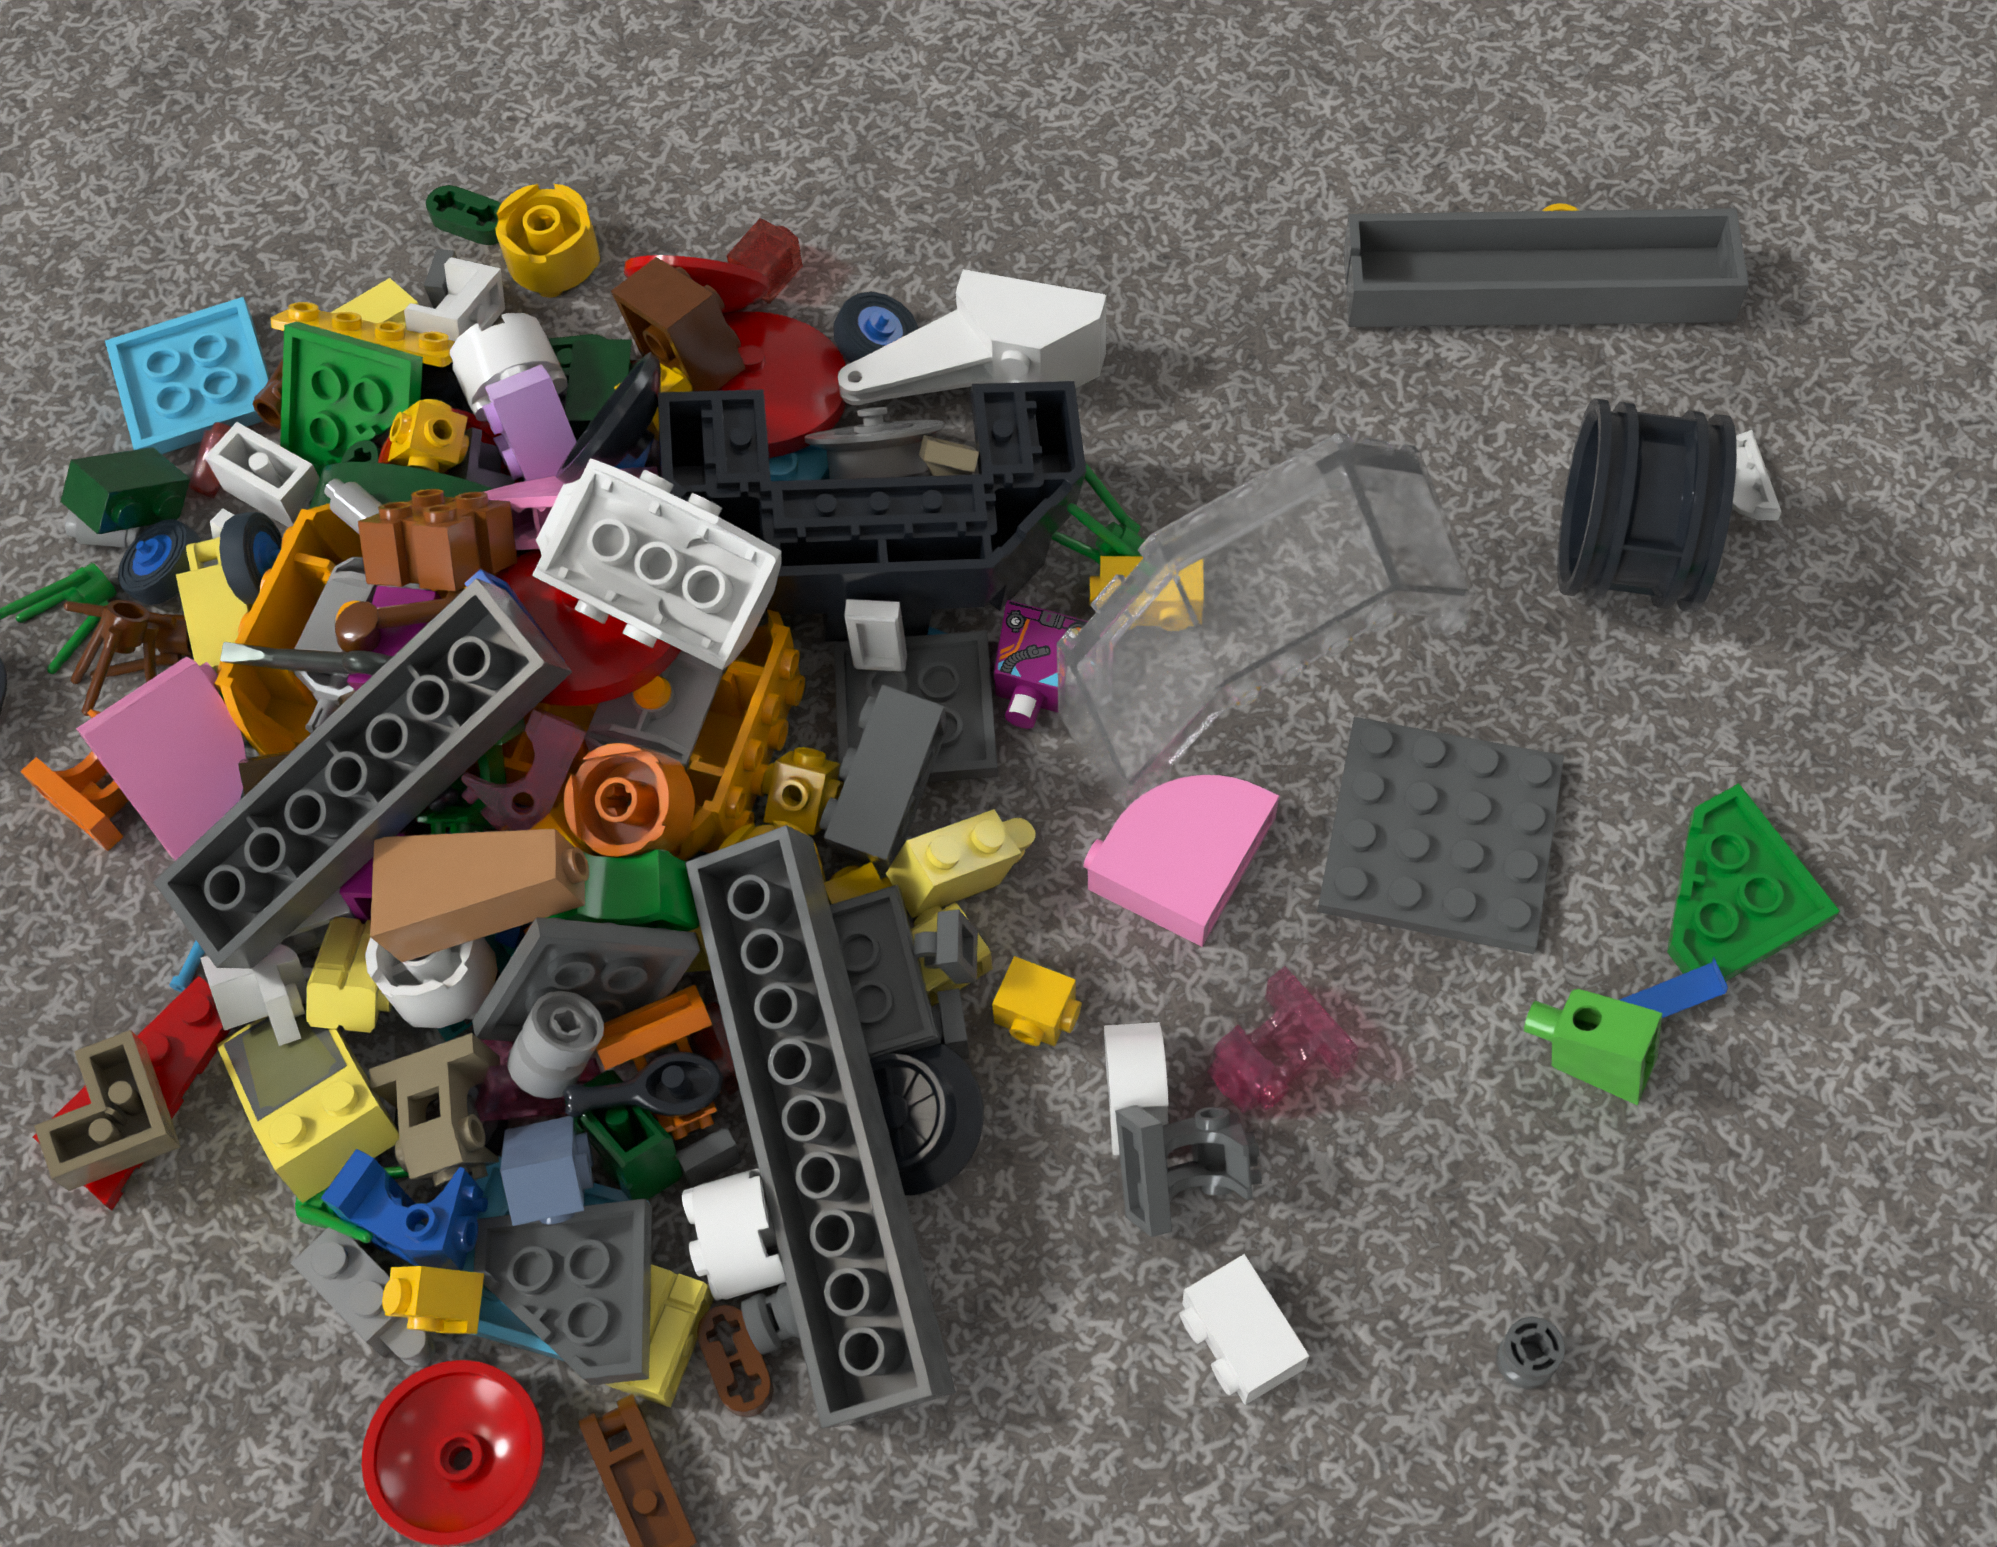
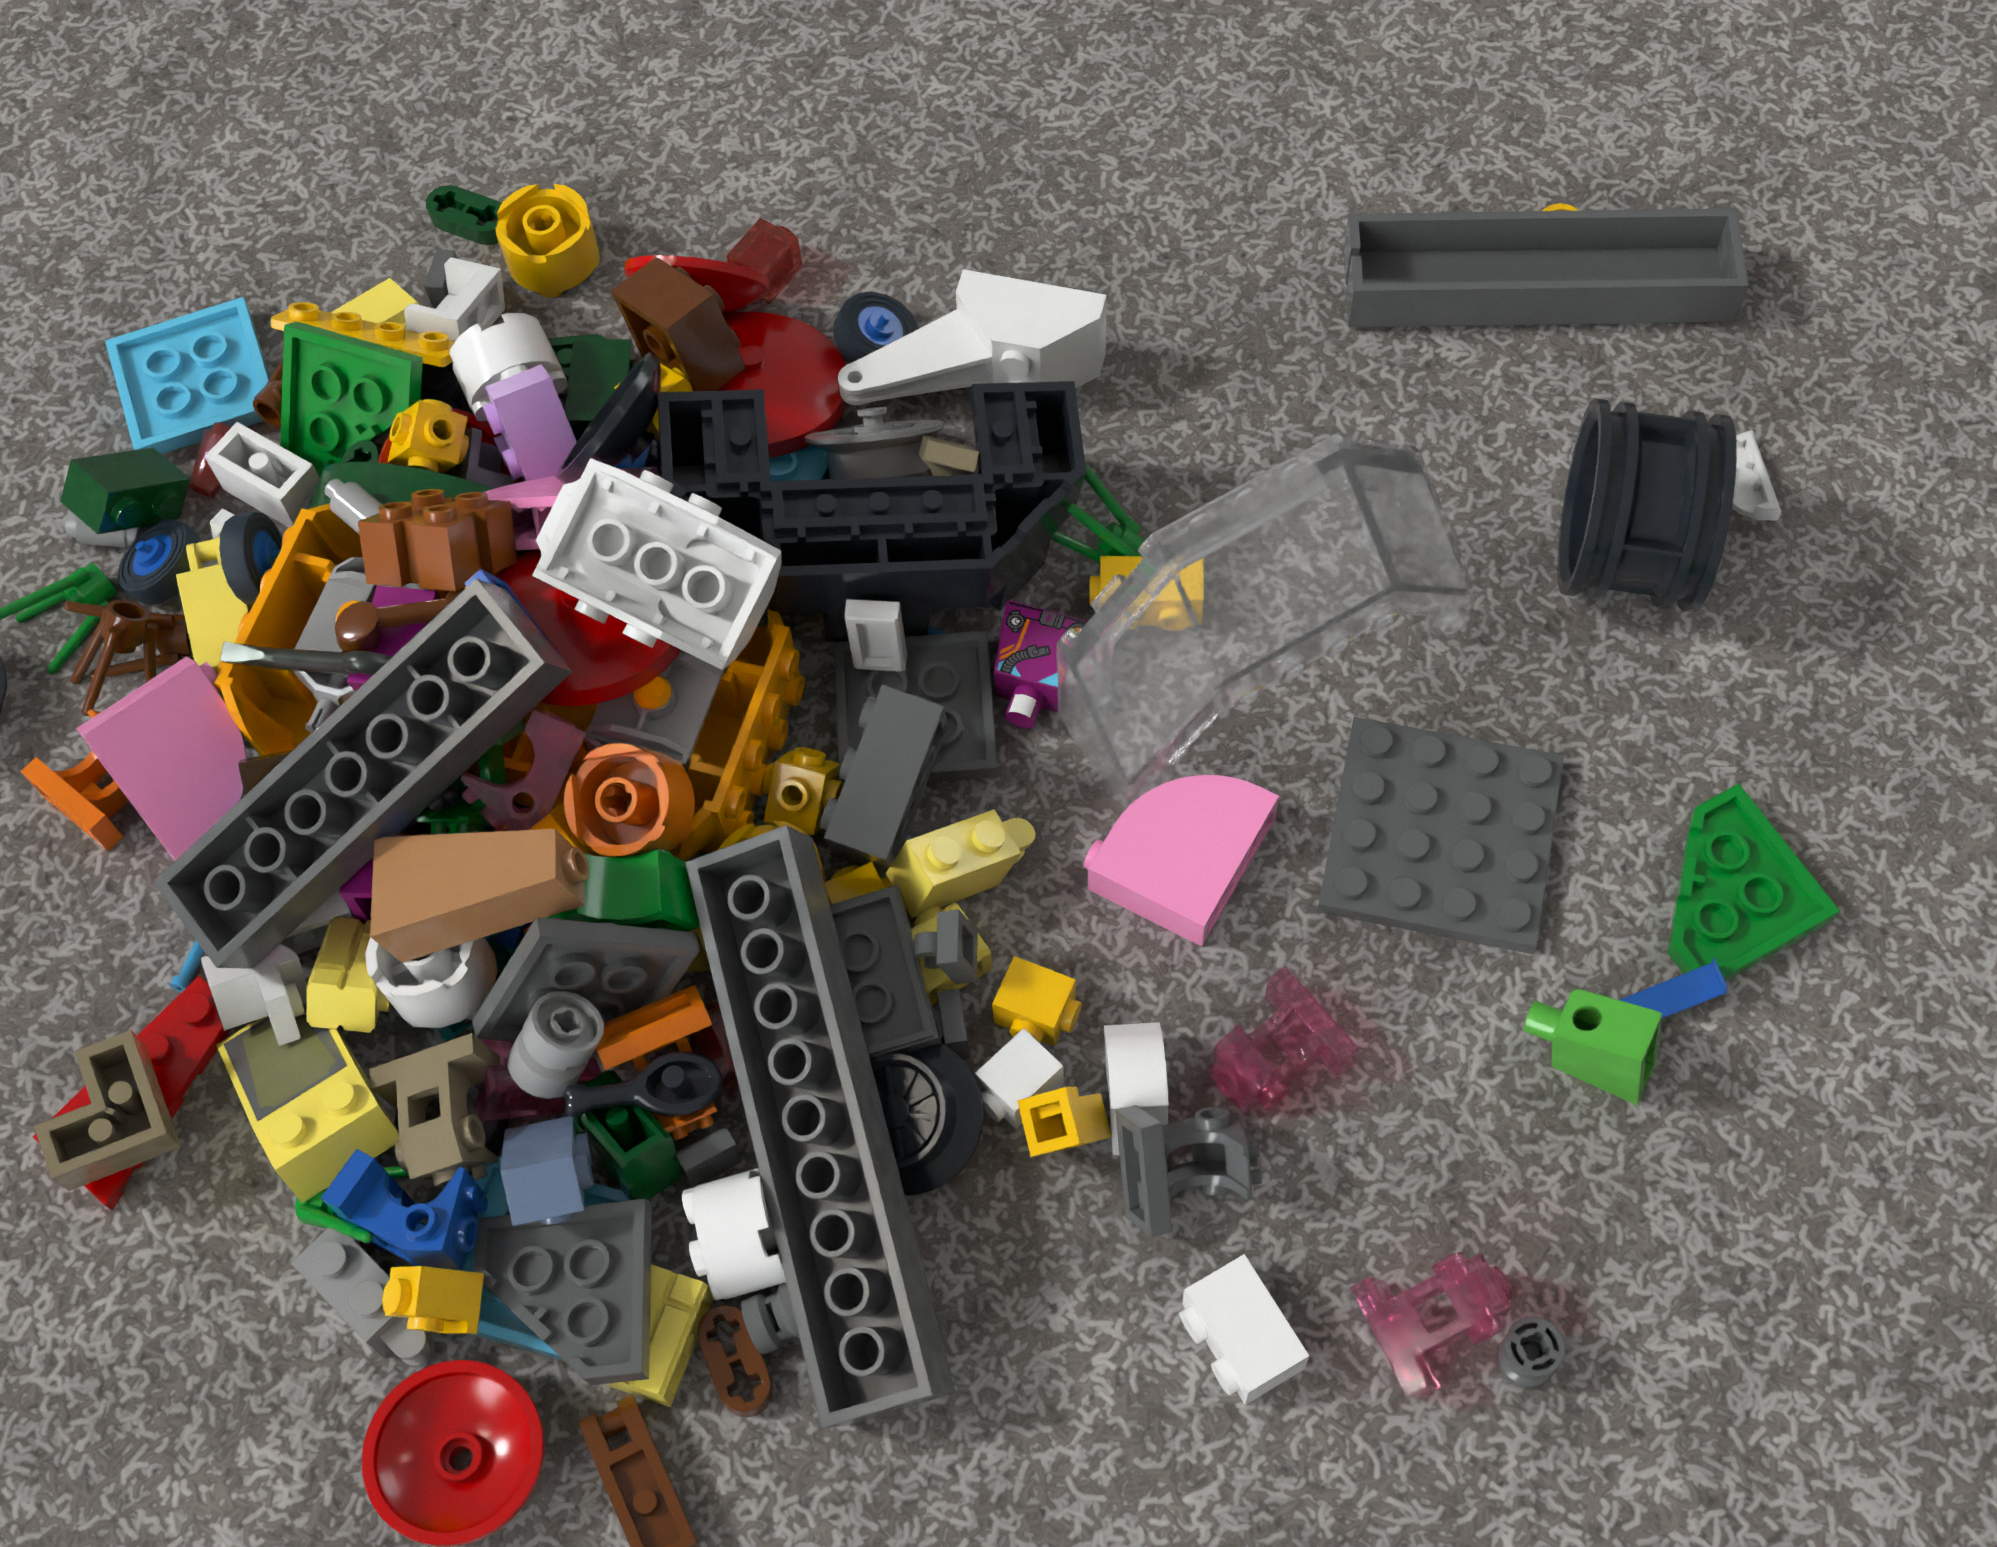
(1015, 1073): none -> white brick
(1062, 1120): none -> yellow brick
(1477, 1295): none -> clear pink tile

